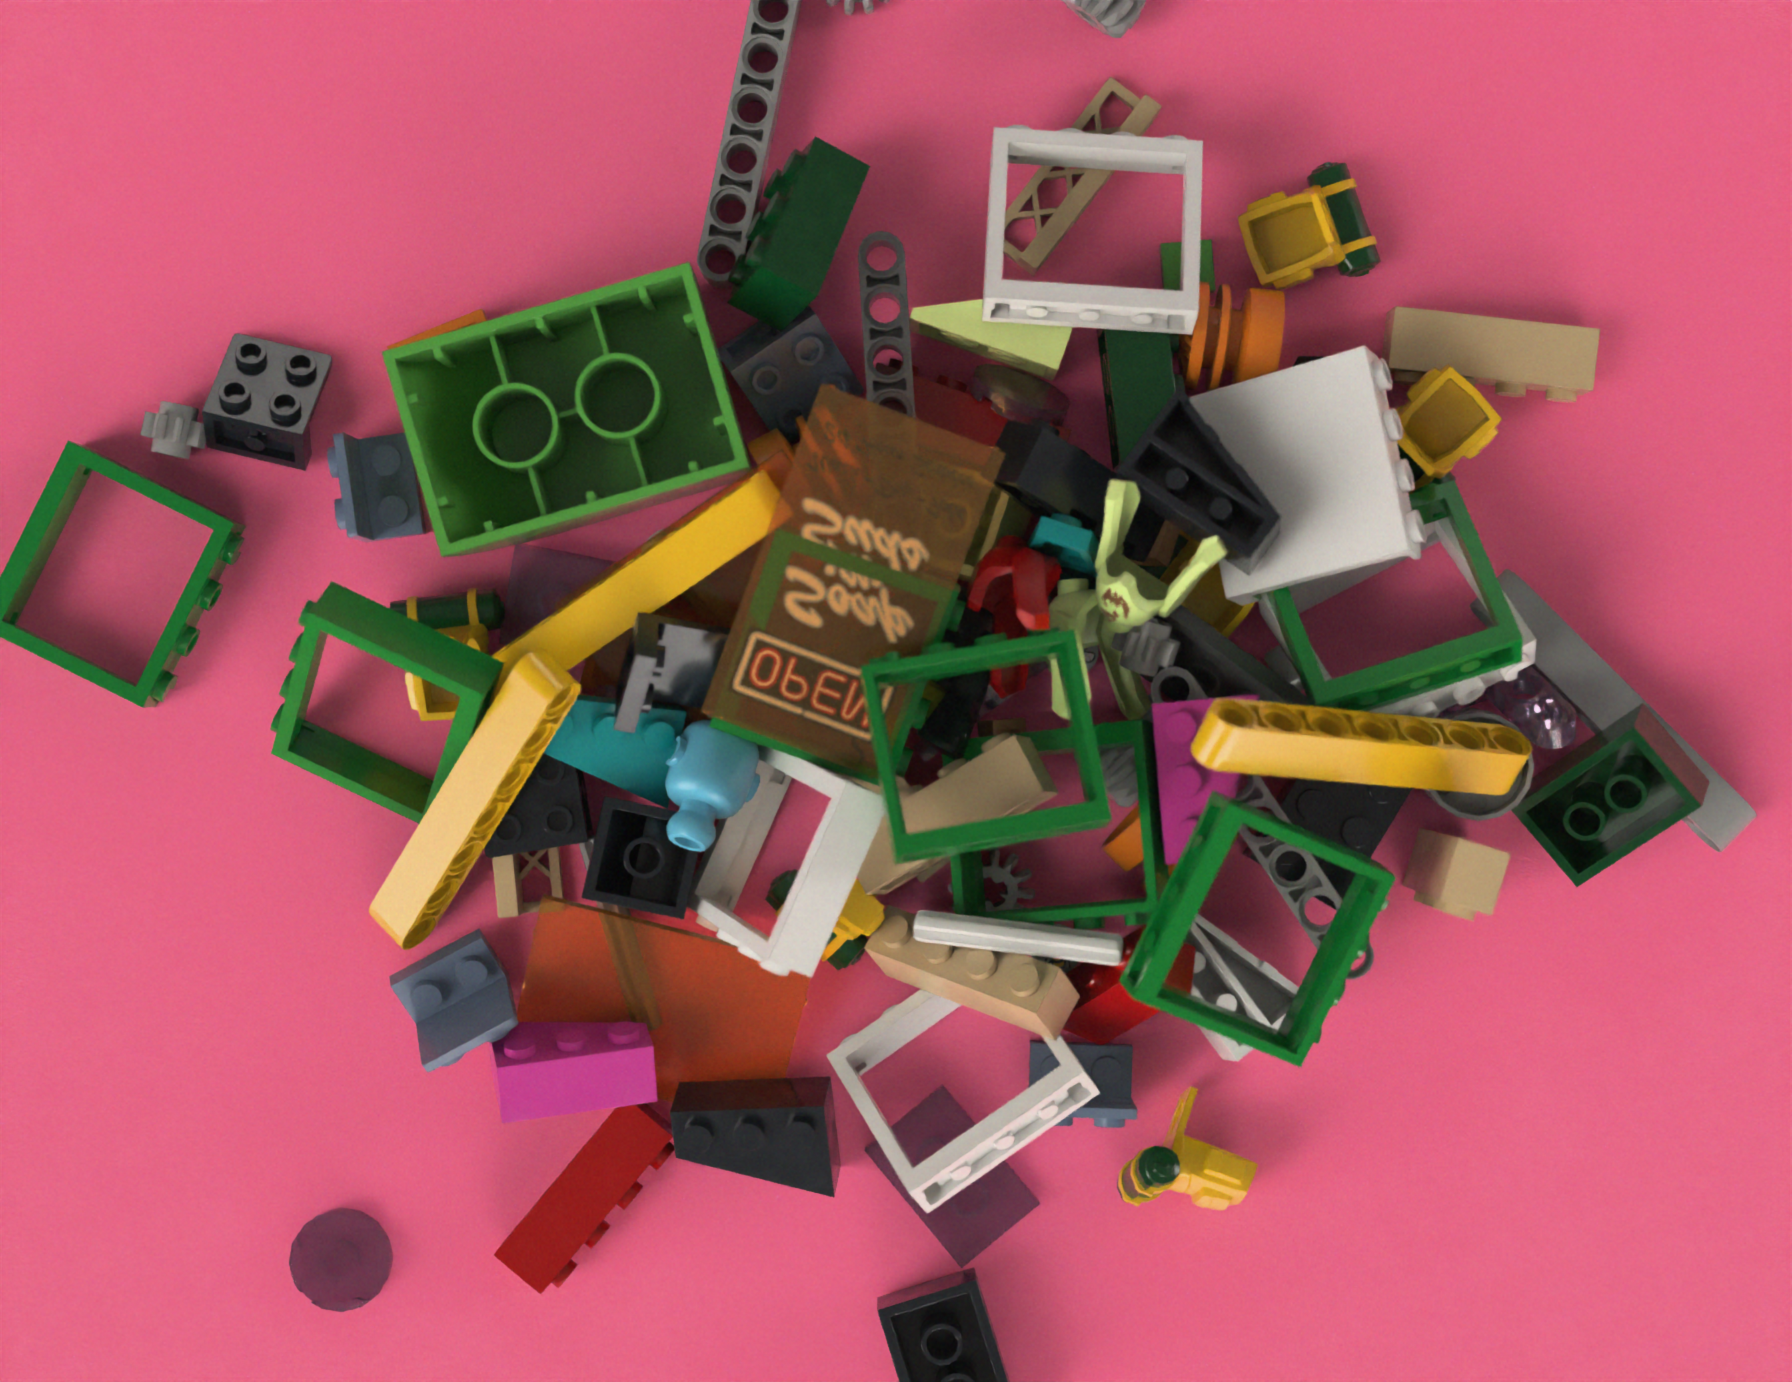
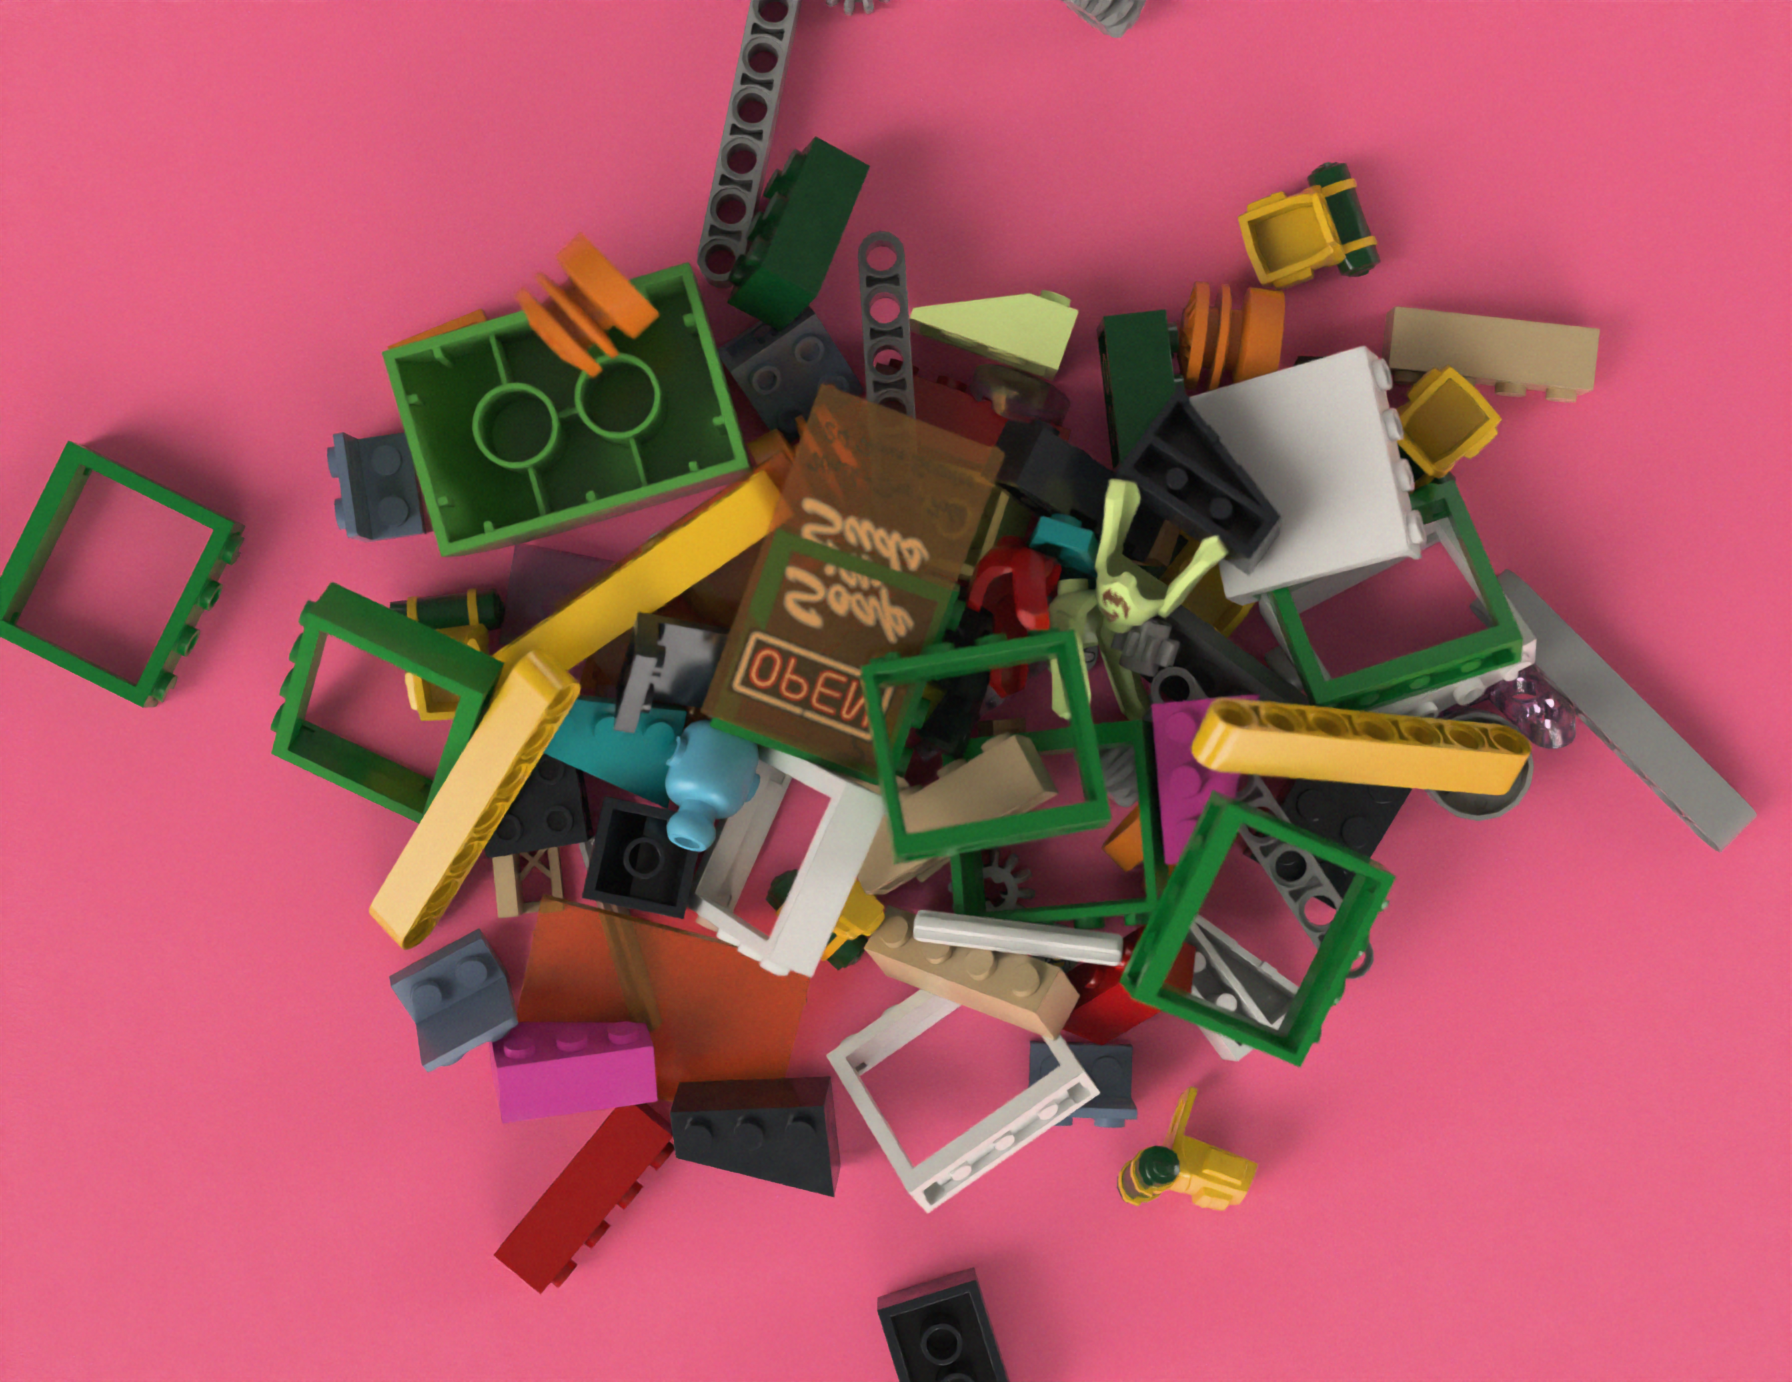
(174, 430): light grey gear -> none
(265, 401): black bracket -> none
(341, 1259): clear purple tile -> none
(585, 306): none -> orange wheel
(979, 1211): clear purple tile -> none
(1085, 190): tan fence -> none
(1093, 304): white window -> none
(1171, 264): bright green tile -> none
(1455, 874): tan brick -> none
(1611, 795): dark green brick -> none

